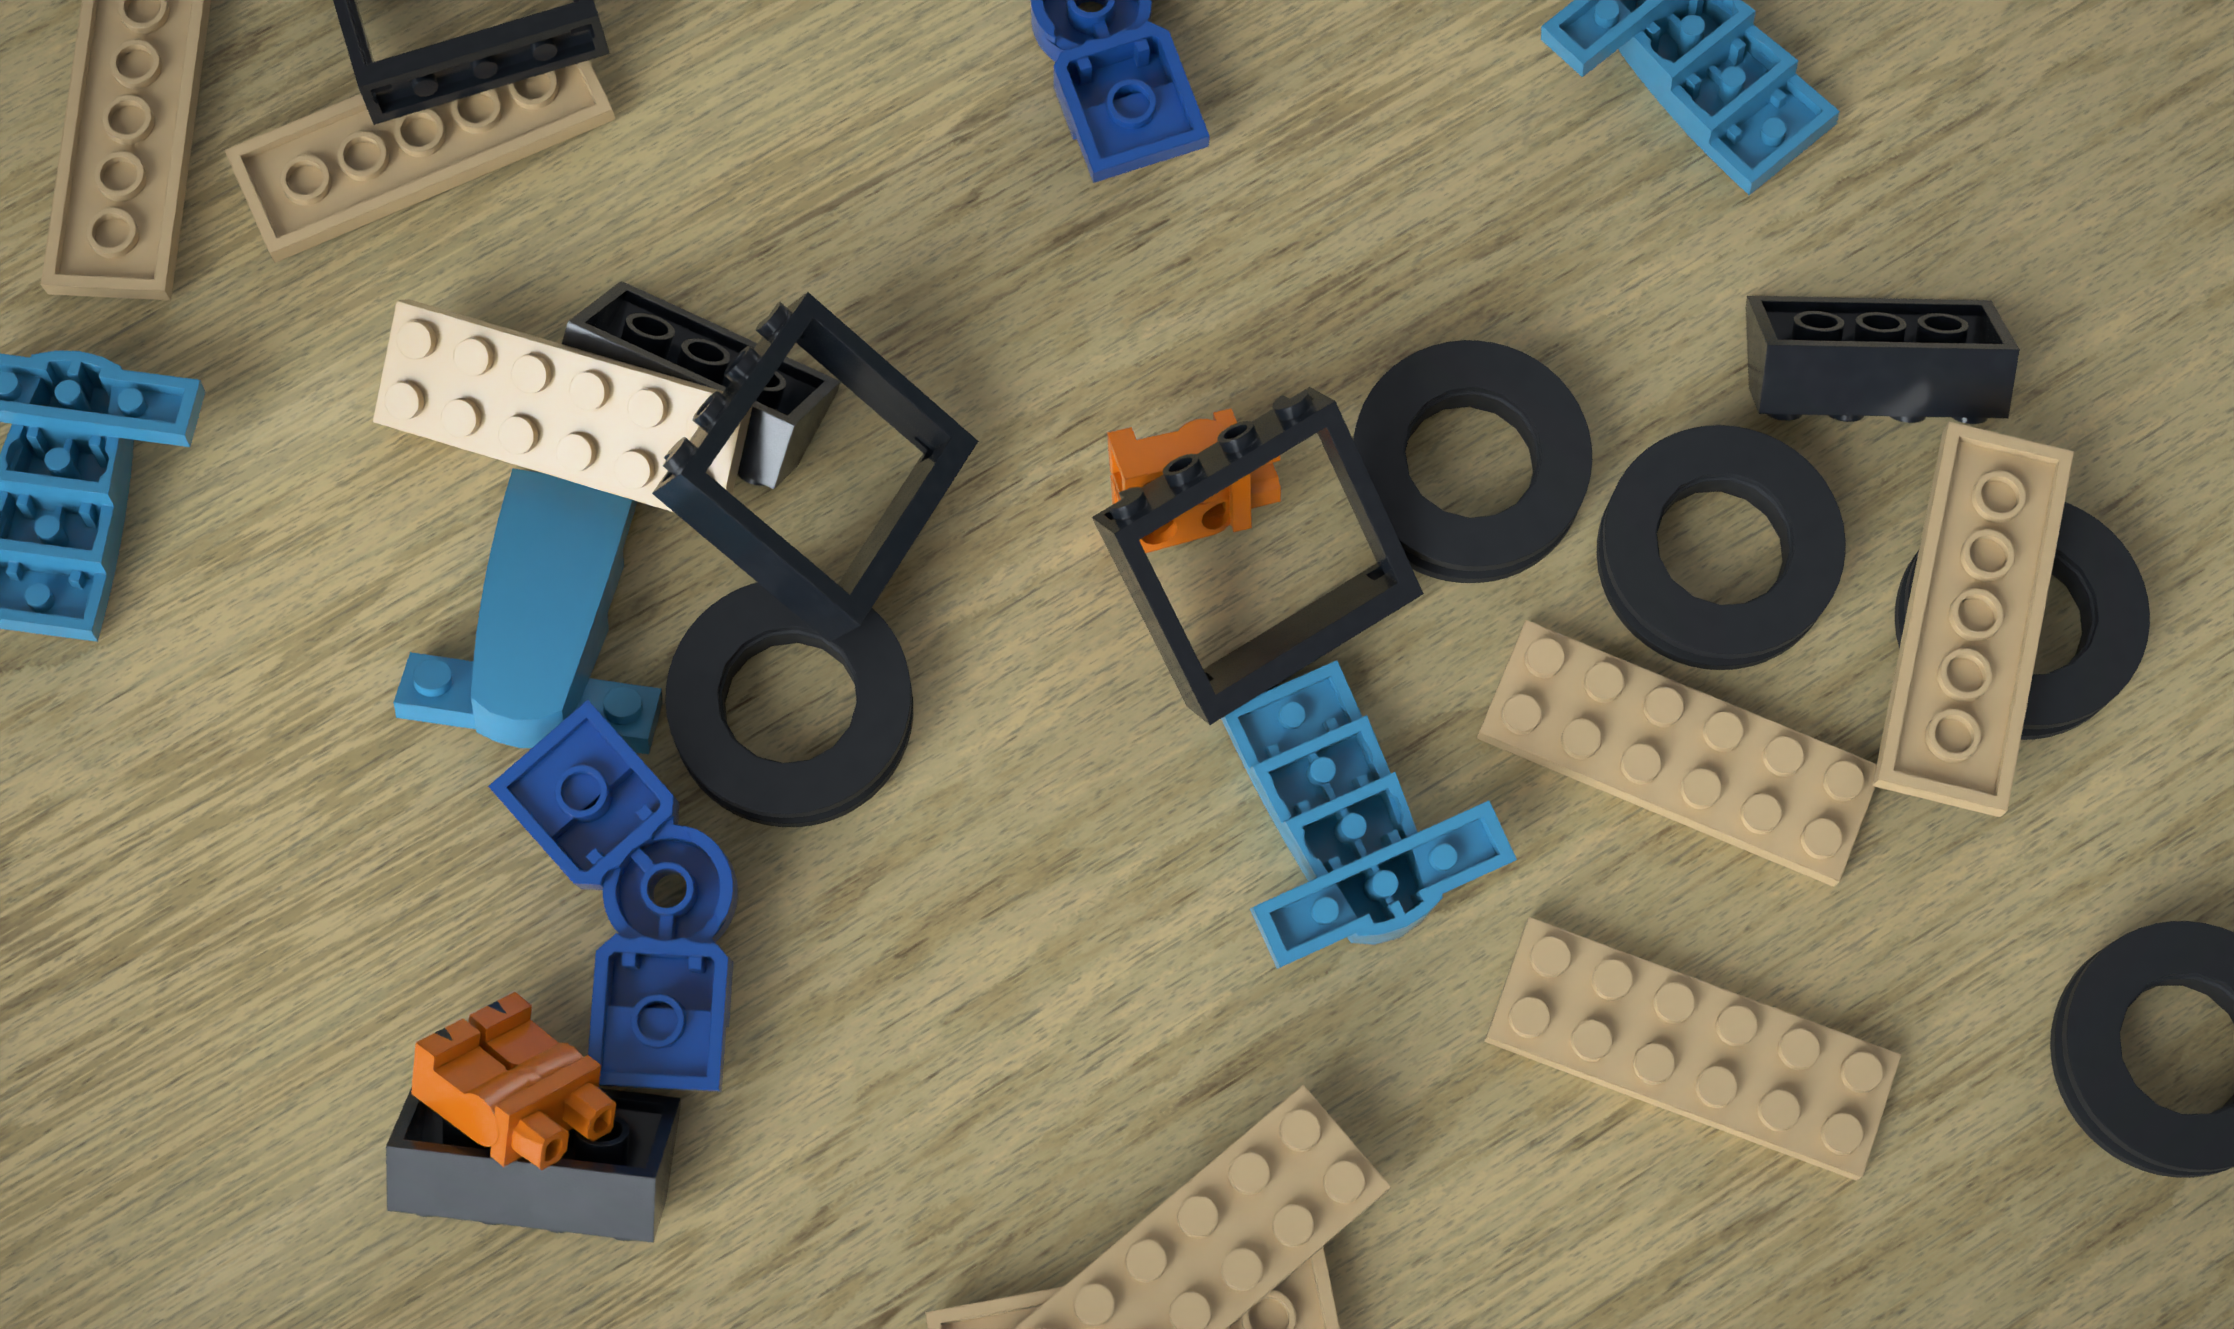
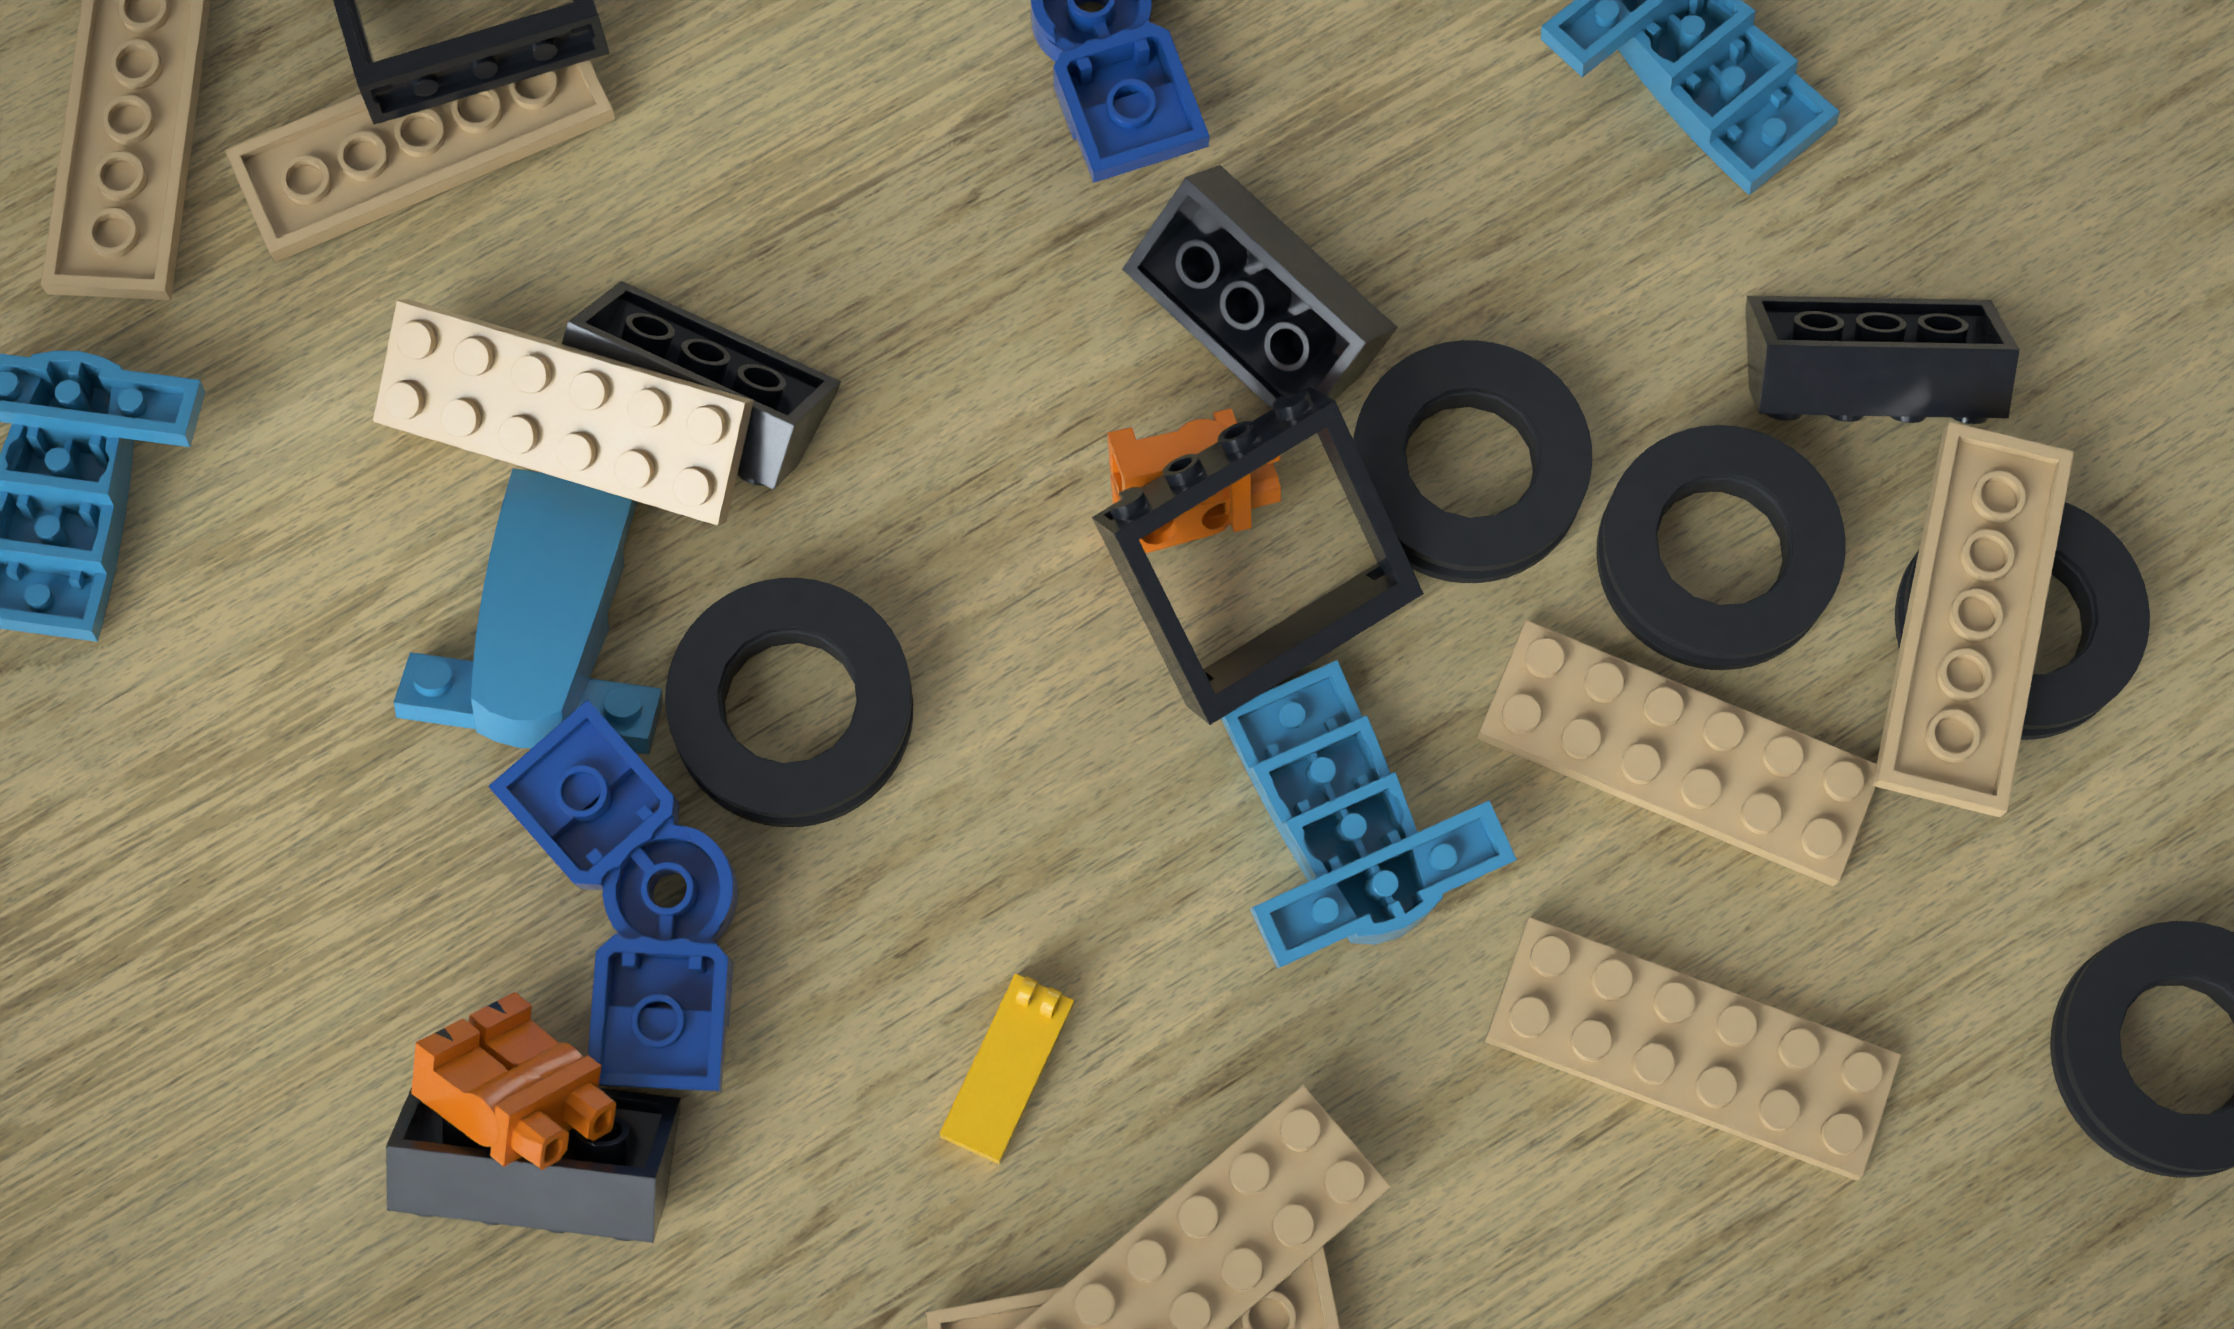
(754, 545): black window -> none
(1007, 1068): none -> yellow hinge
(1256, 291): none -> black slope

